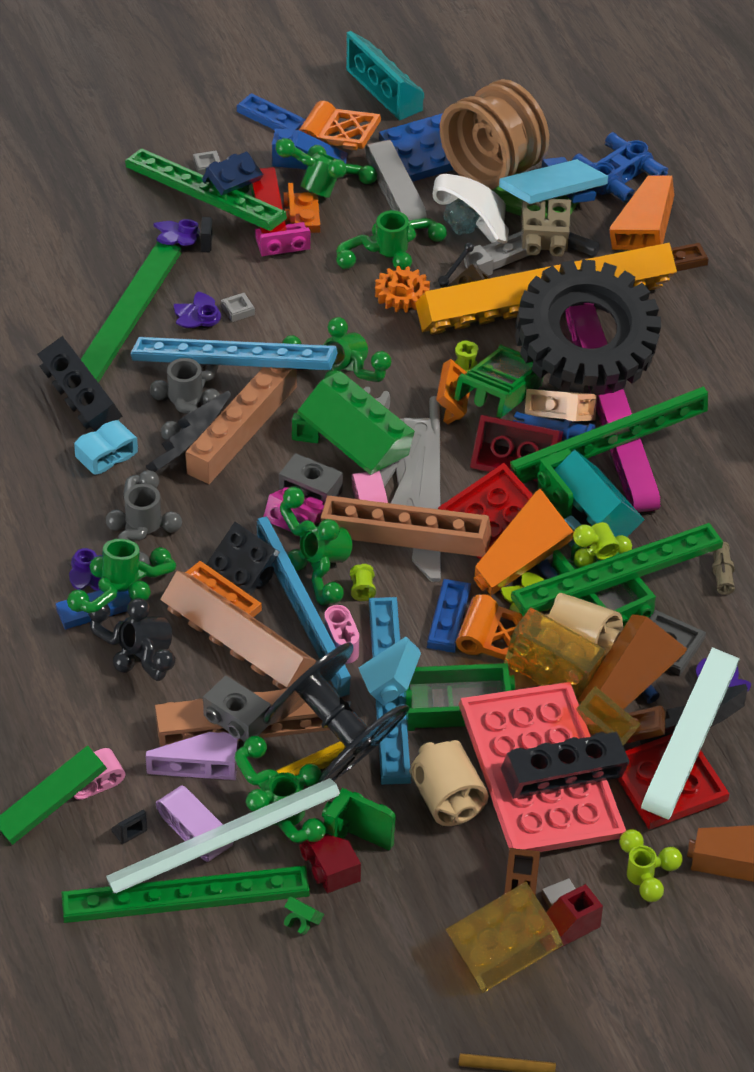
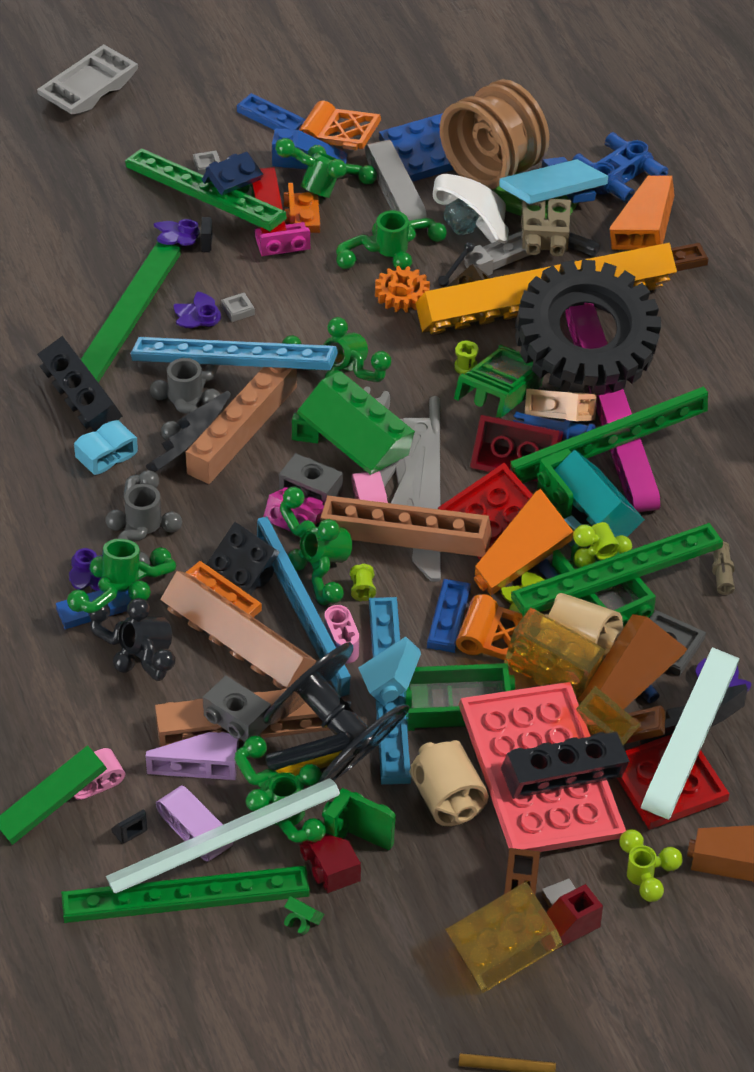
(89, 80): none -> light grey slope
(308, 751): none -> black axle
(382, 78): teal slope -> none
(447, 386): orange bracket -> none

